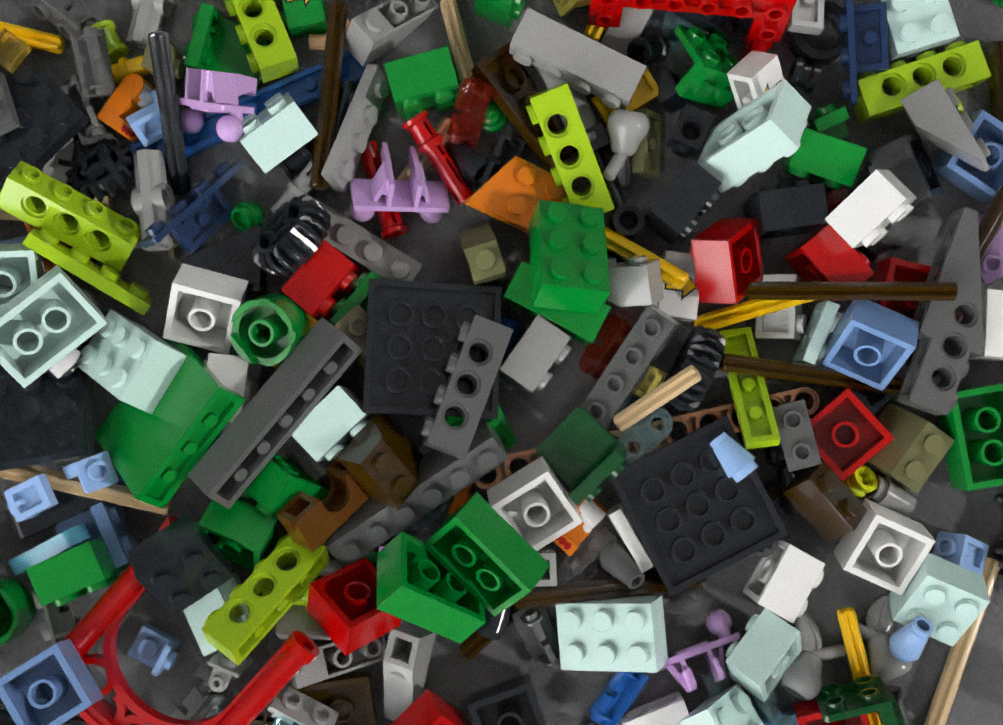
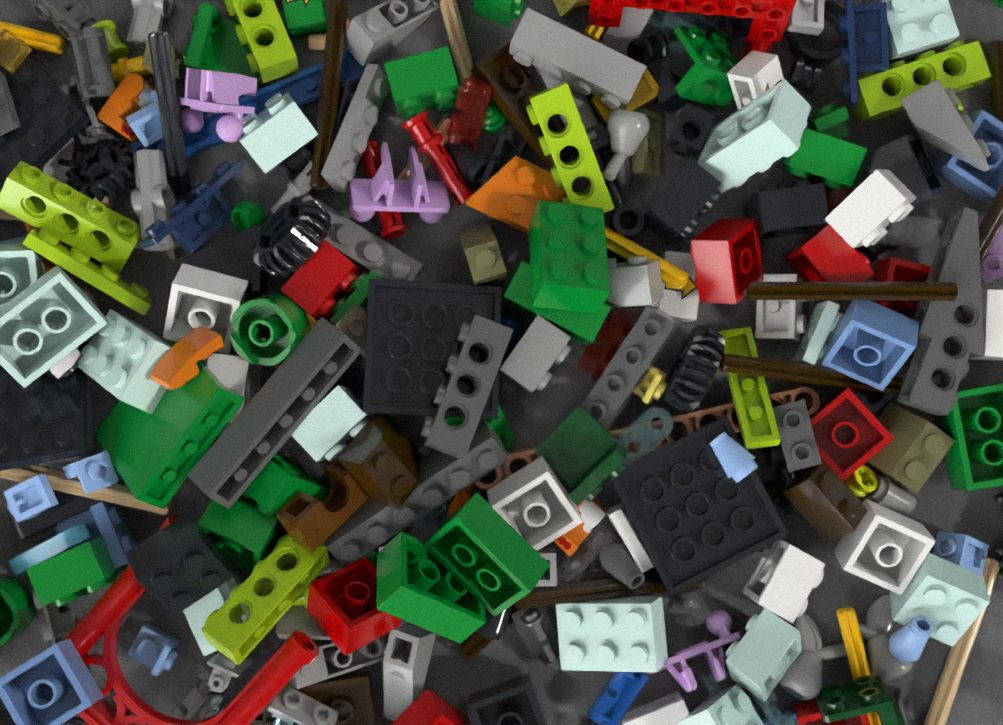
(180, 361): none -> orange slope
(657, 398): tan axle -> none
(743, 312): yellow axle -> none

